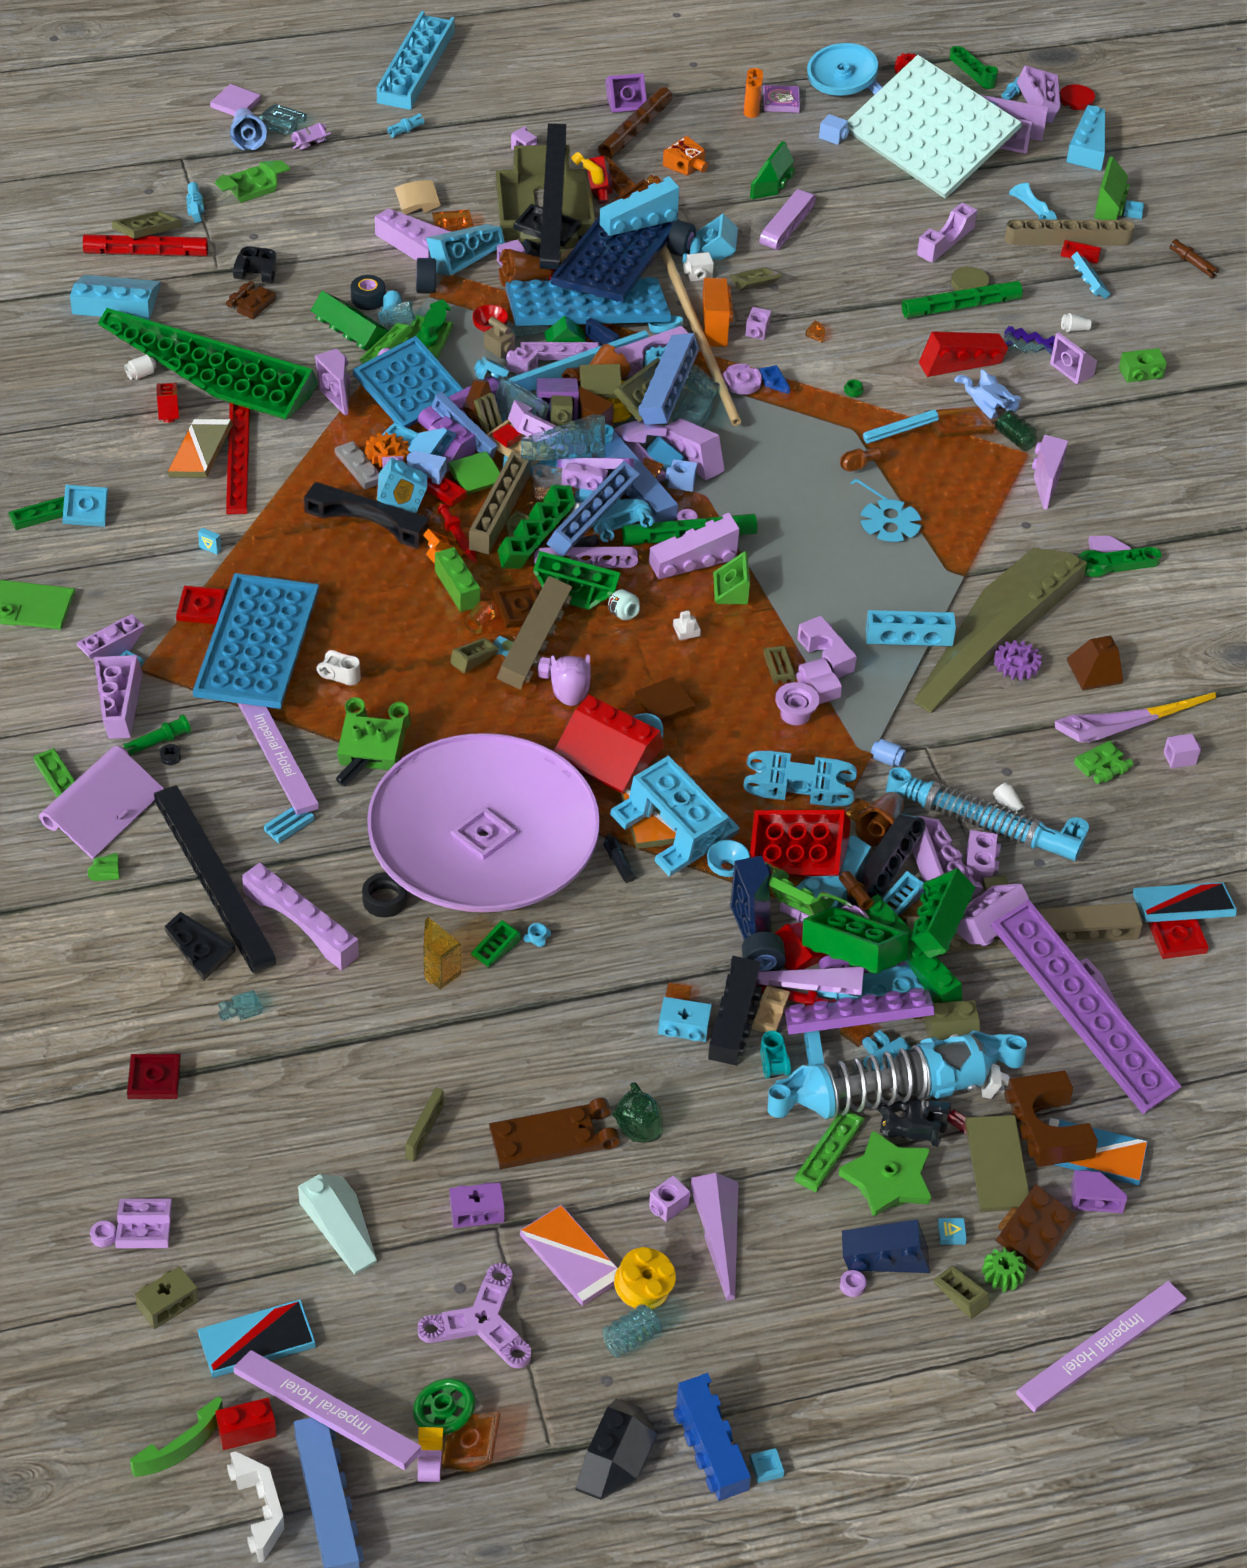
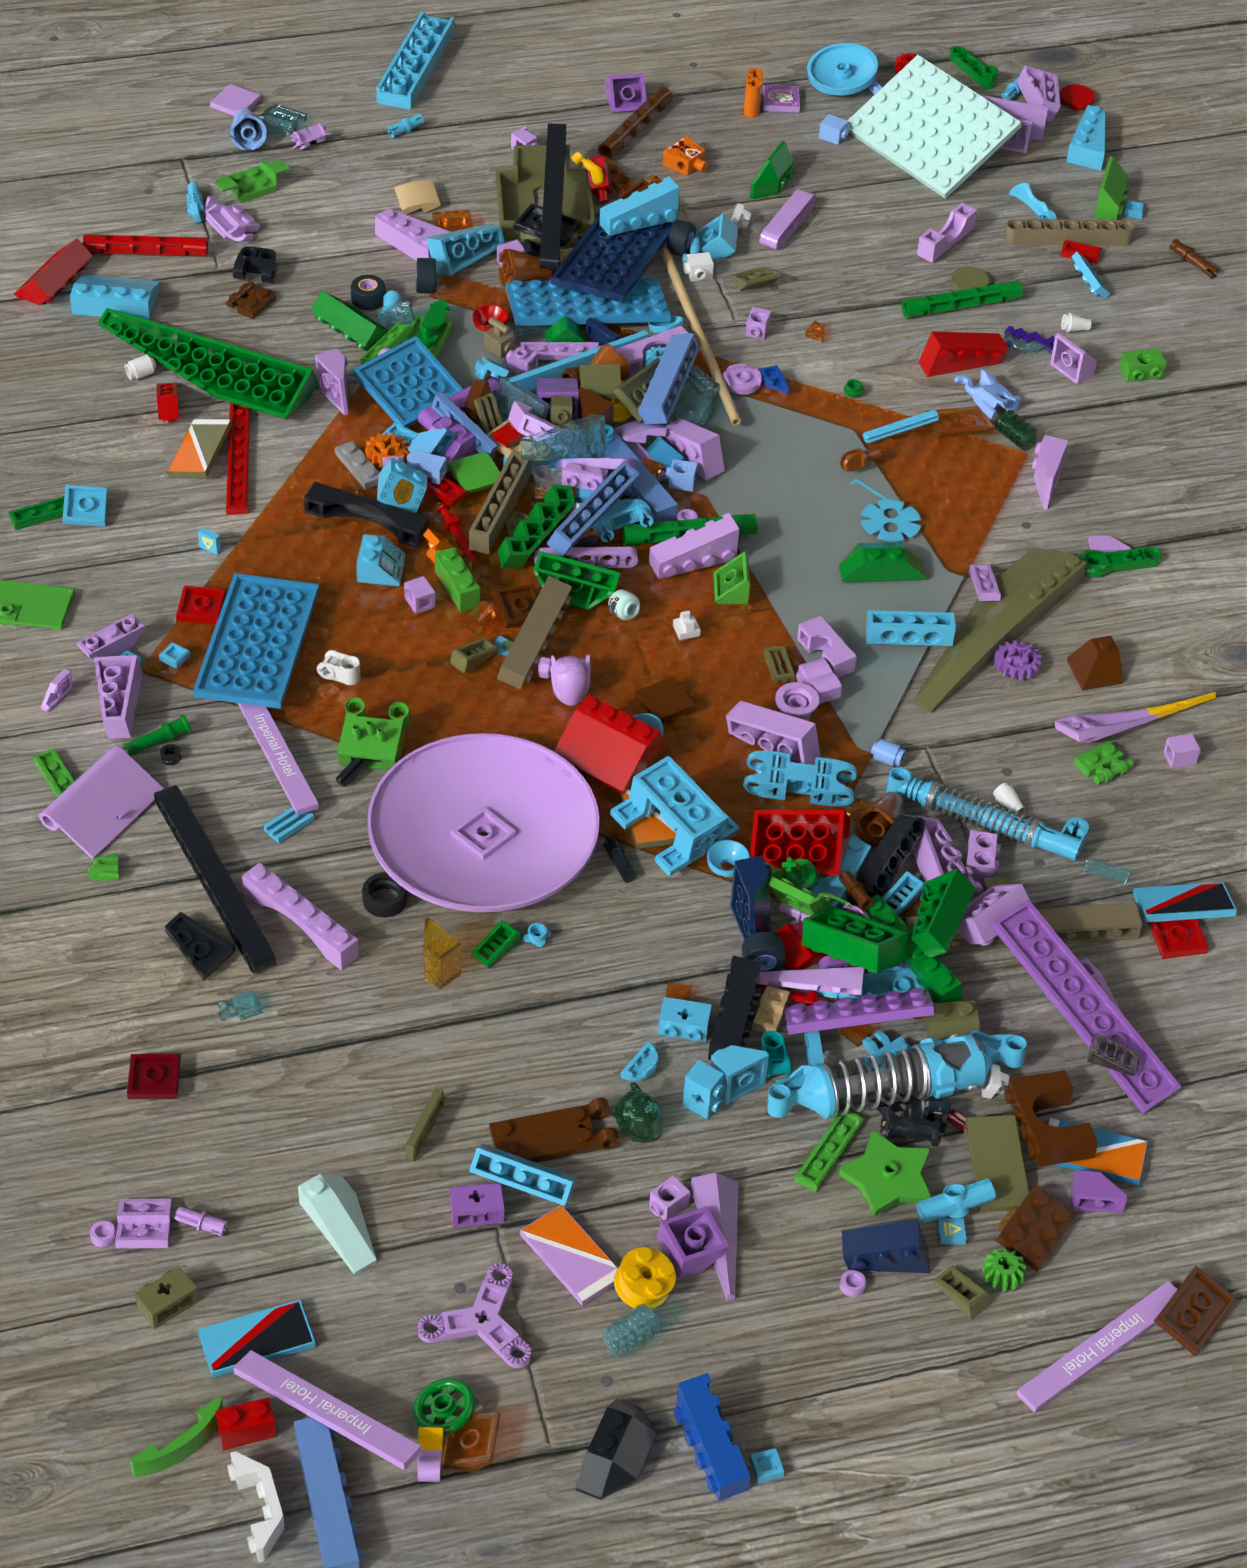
(55, 273): none -> red slope
(57, 690): none -> lavender tile
(146, 224): olive tile -> none
(174, 655): none -> medium azure tile
(201, 1221): none -> lavender axle
(230, 221): none -> lavender plate
(379, 561): none -> medium azure slope
(419, 594): none -> lavender brick
(523, 1174): none -> medium azure brick
(642, 1065): none -> medium azure plate
(692, 1241): none -> medium lavender slope
(703, 1089): none -> medium azure brick
(717, 311): orange wedge -> none
(739, 216): none -> white tile
(742, 1069): none -> medium azure slope
(774, 731): none -> lavender wedge
(801, 873): none -> green piece
(881, 563): none -> green wedge
(956, 1201): none -> medium azure piece
(984, 583): none -> lavender tile
(1104, 1060): none -> clear smoke slope
(1106, 871): none -> clear light blue axle
(1195, 1310): none -> reddish brown tile

